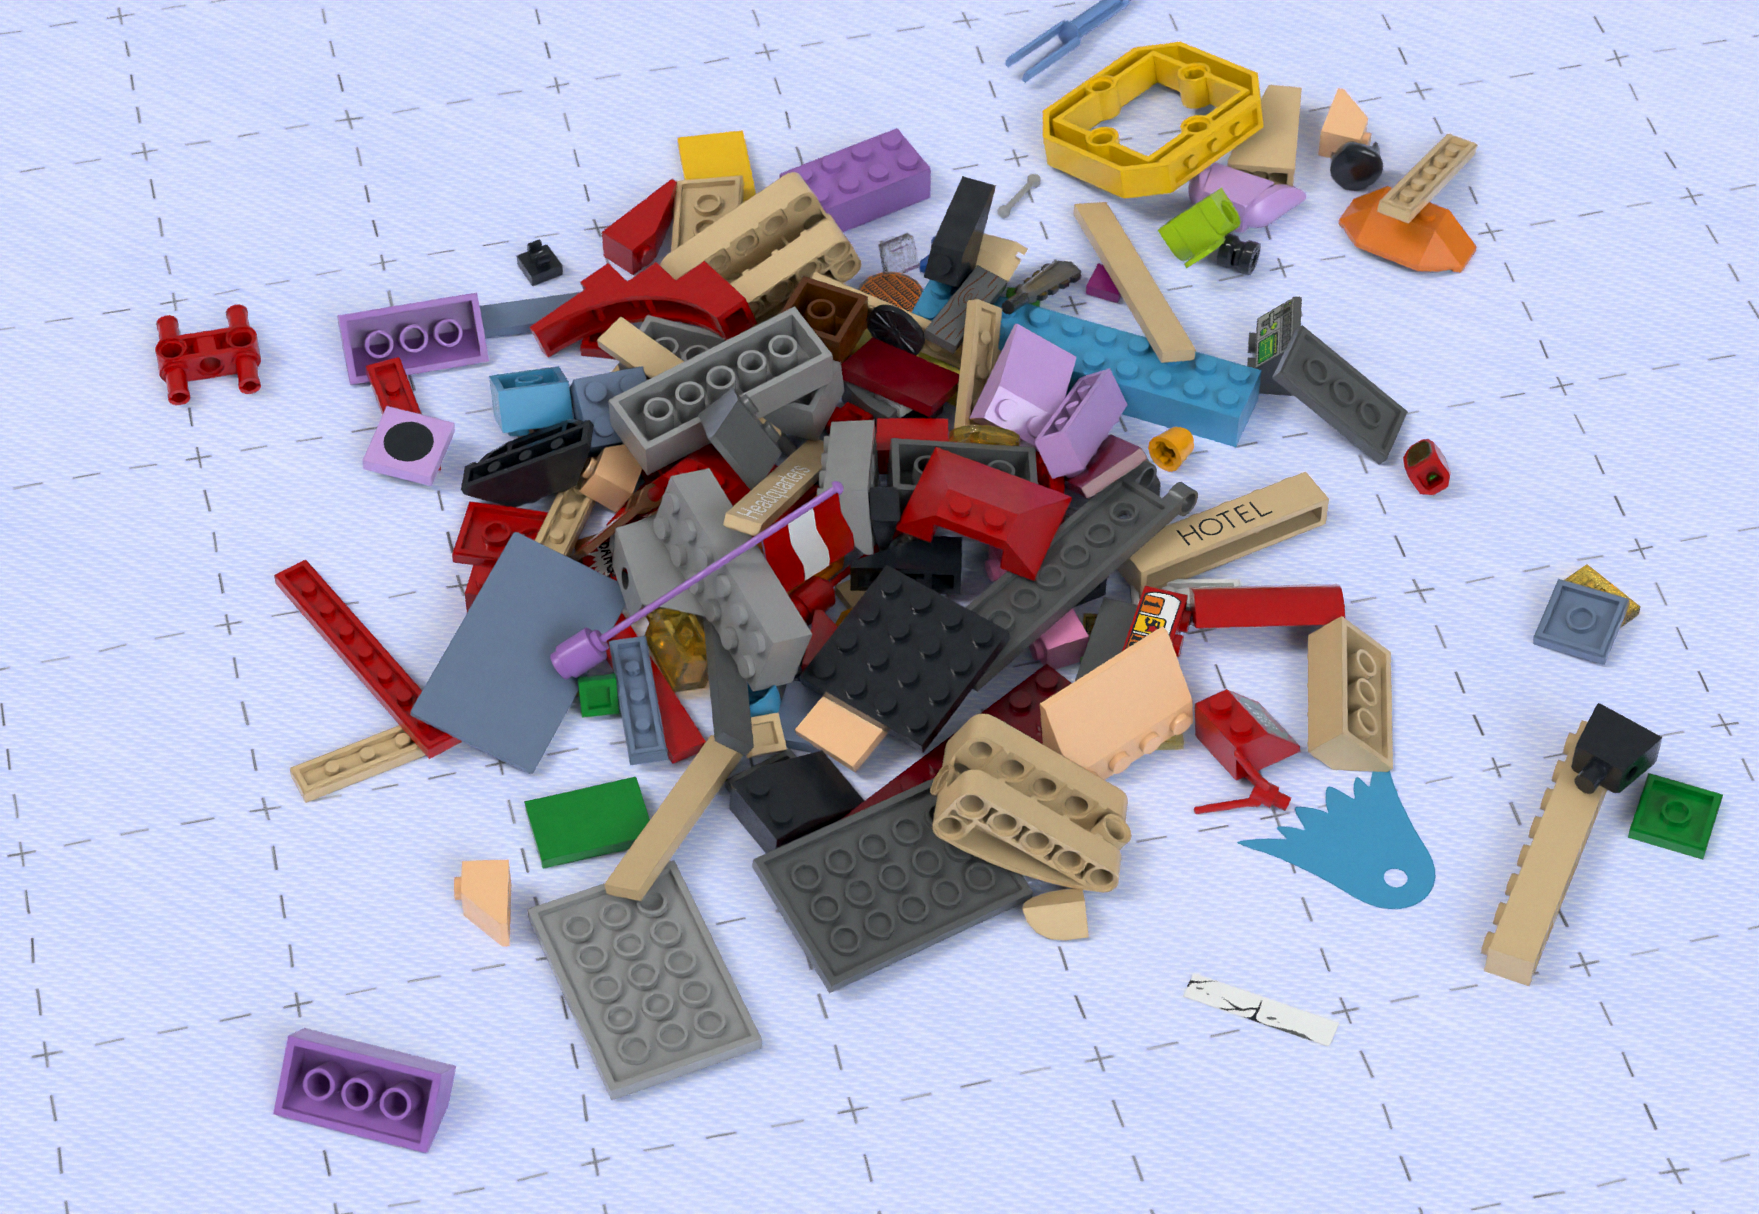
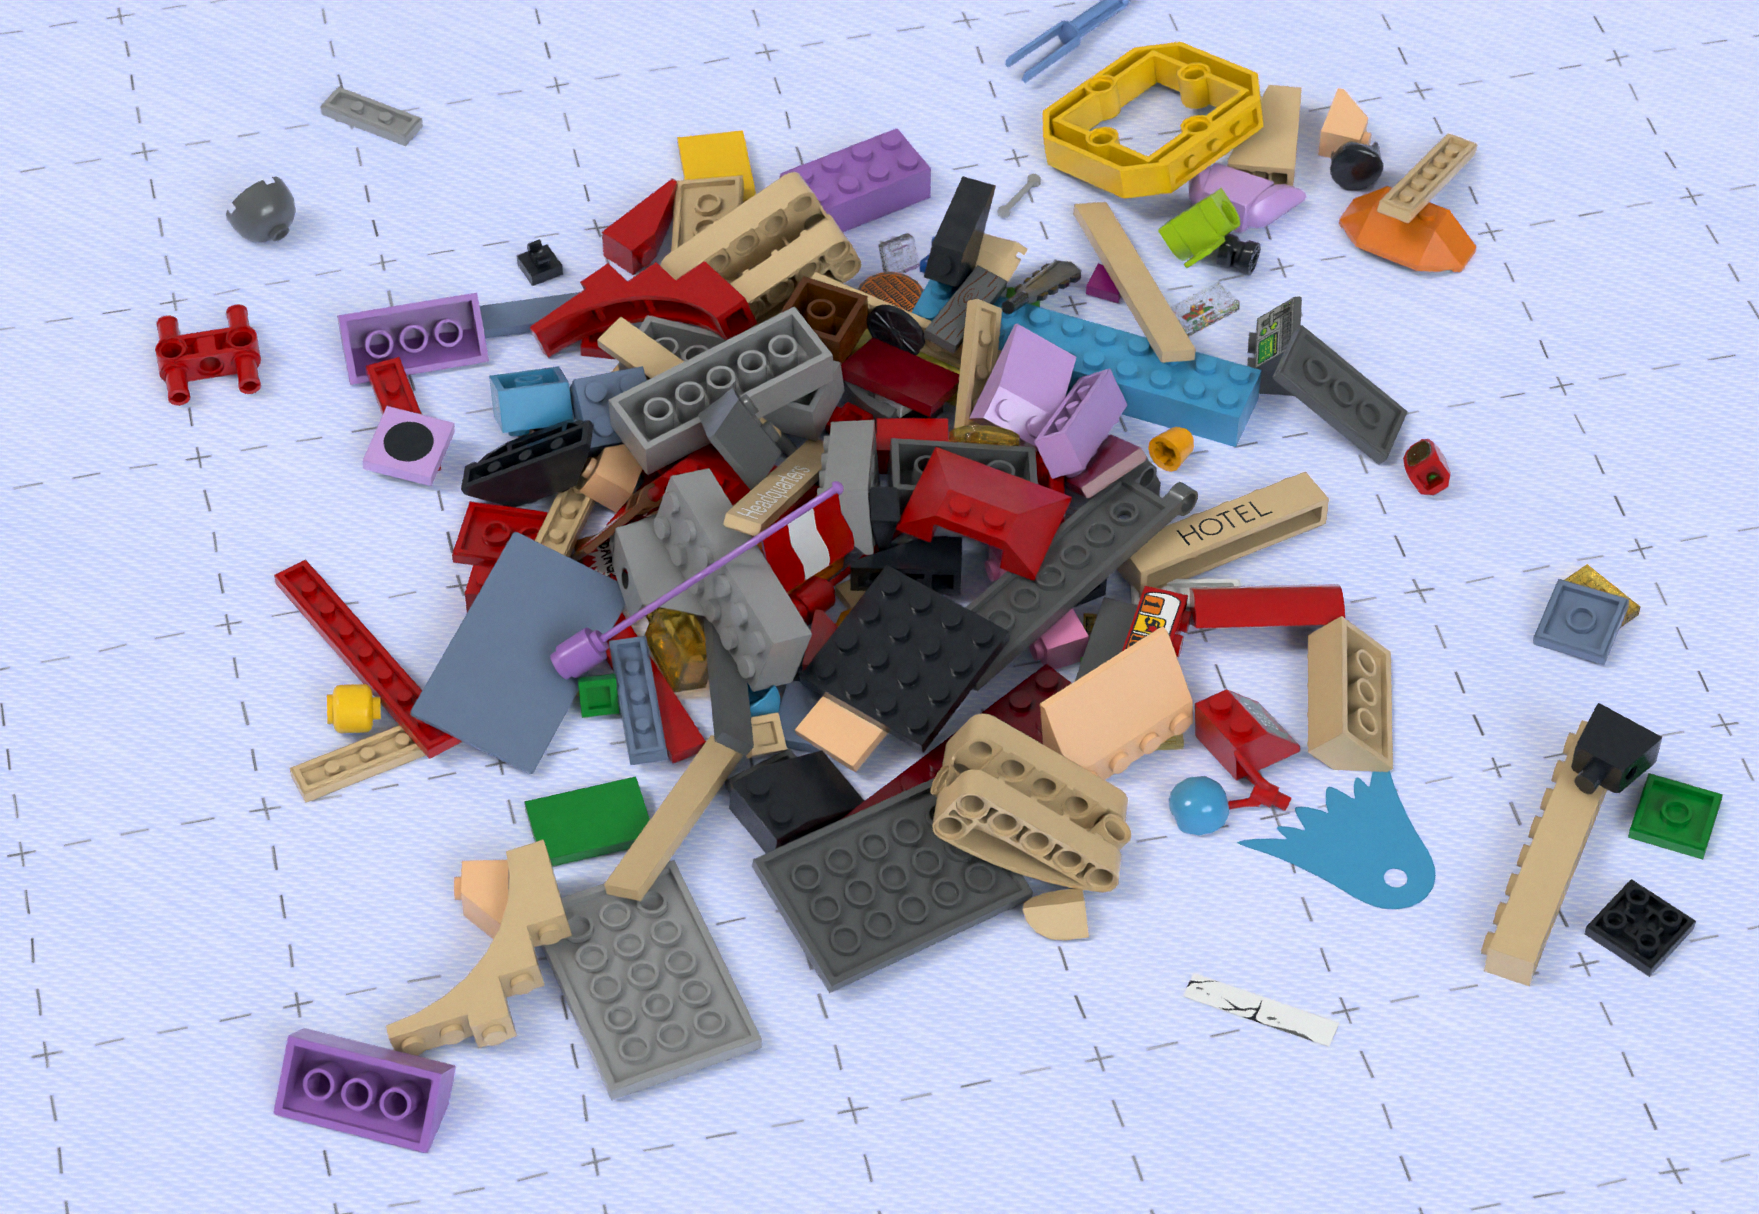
(263, 211): none -> dark grey cylinder
(352, 708): none -> yellow head
(371, 116): none -> light grey tile
(508, 968): none -> tan arch
(1199, 805): none -> dark azure hair
(1205, 308): none -> clear tile
(1640, 927): none -> black tile

